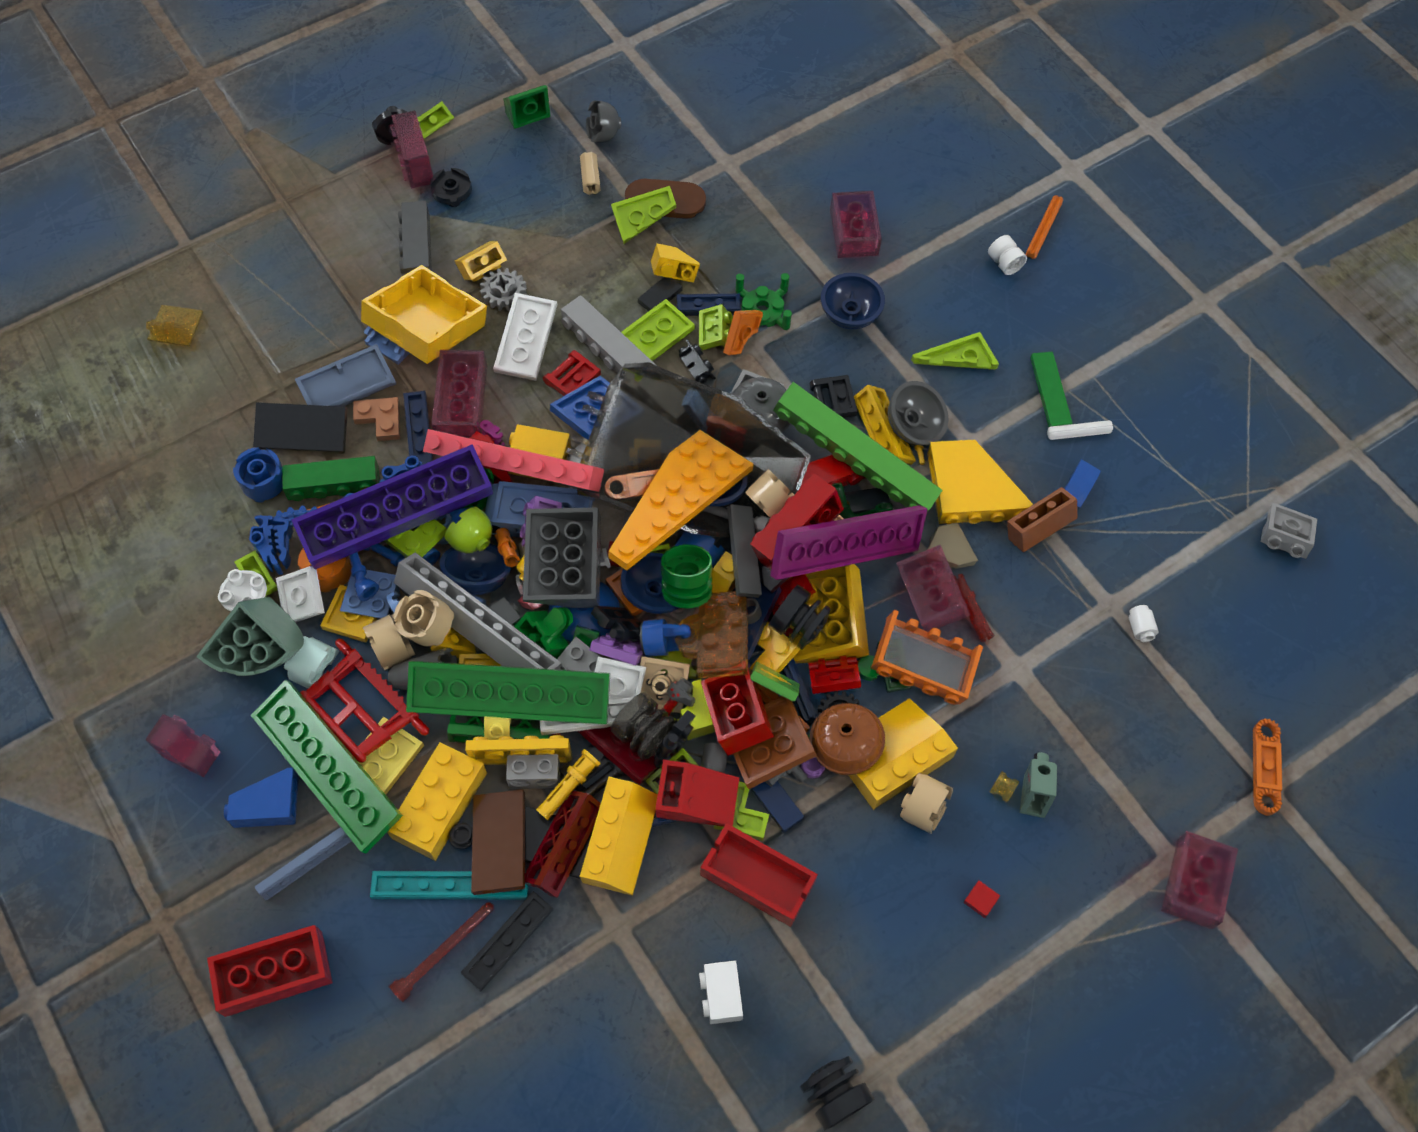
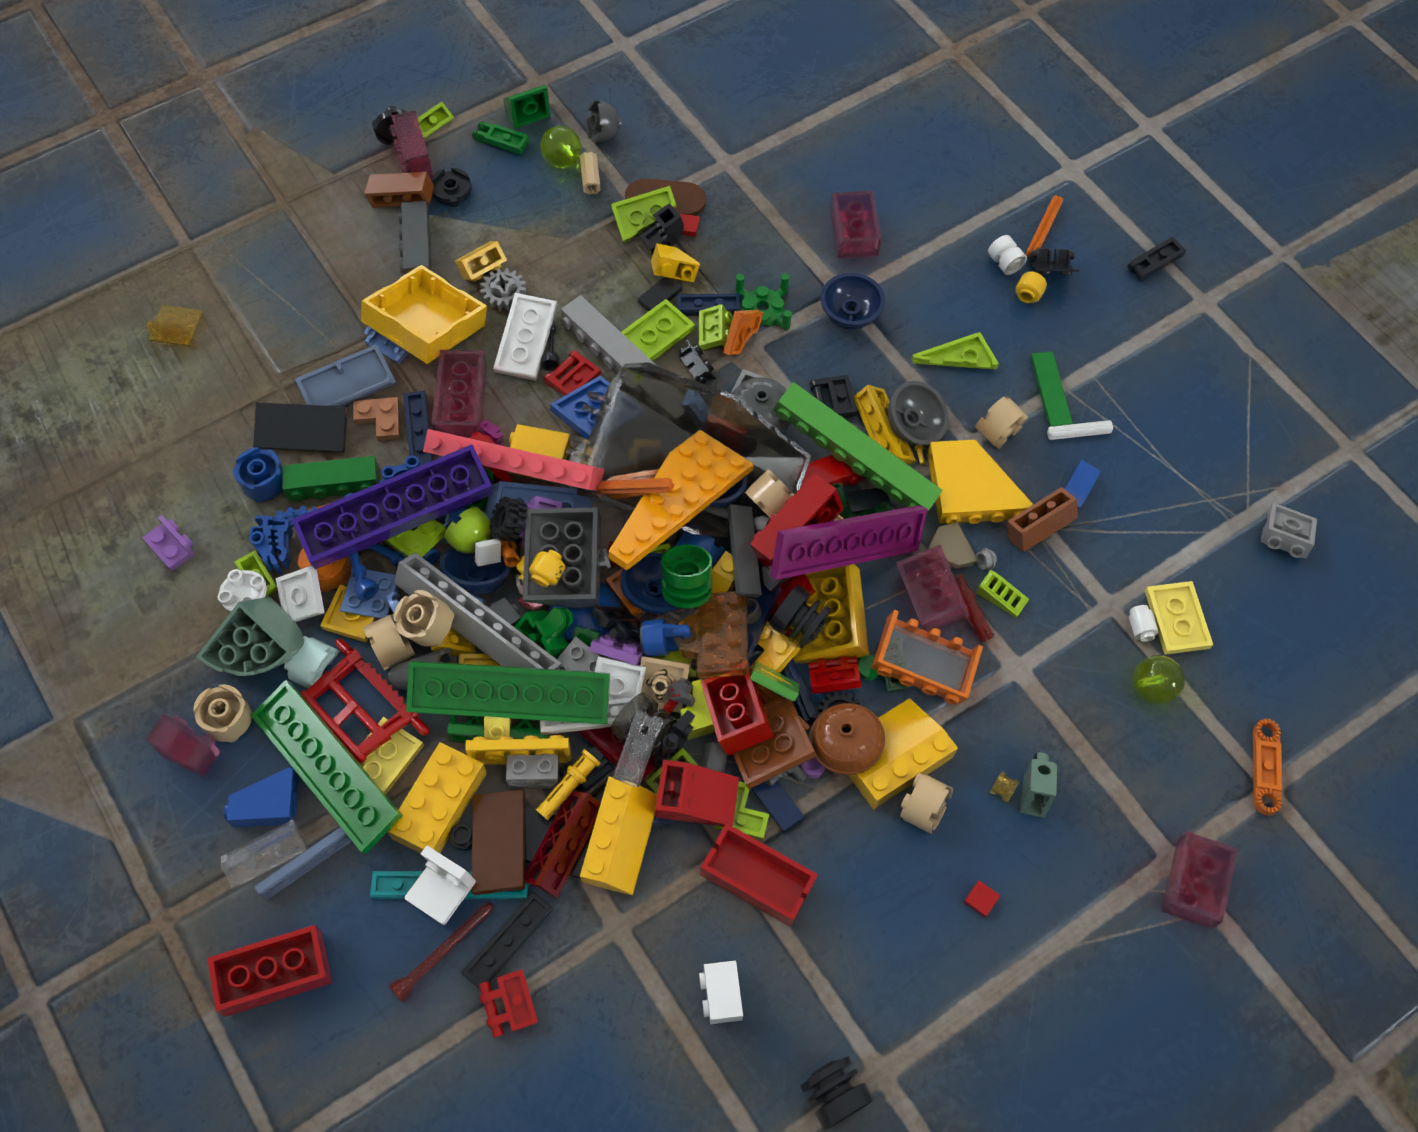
(168, 544): none -> medium lavender bracket
(222, 713): none -> tan brick
(263, 853): none -> clear brick
(396, 188): none -> dark orange brick
(440, 886): none -> white bracket
(487, 552): none -> white tile
(501, 137): none -> green hinge
(508, 519): none -> black tyre
(516, 1000): none -> red plate
(547, 568): none -> yellow head
(550, 360): none -> black hinge
(560, 146): none -> clear neon green piece
(636, 486): none -> orange axle
(637, 749): none -> clear plate
(666, 230): none -> black brick
(690, 224): none -> red tile
(986, 559): none -> light grey plate
(998, 600): none -> lime slope
(1002, 420): none -> tan brick
(1031, 287): none -> yellow head
(1060, 263): none -> black hinge
(1156, 258): none -> black plate
(1158, 679): none -> clear neon green piece
(1178, 617): none -> light yellow plate

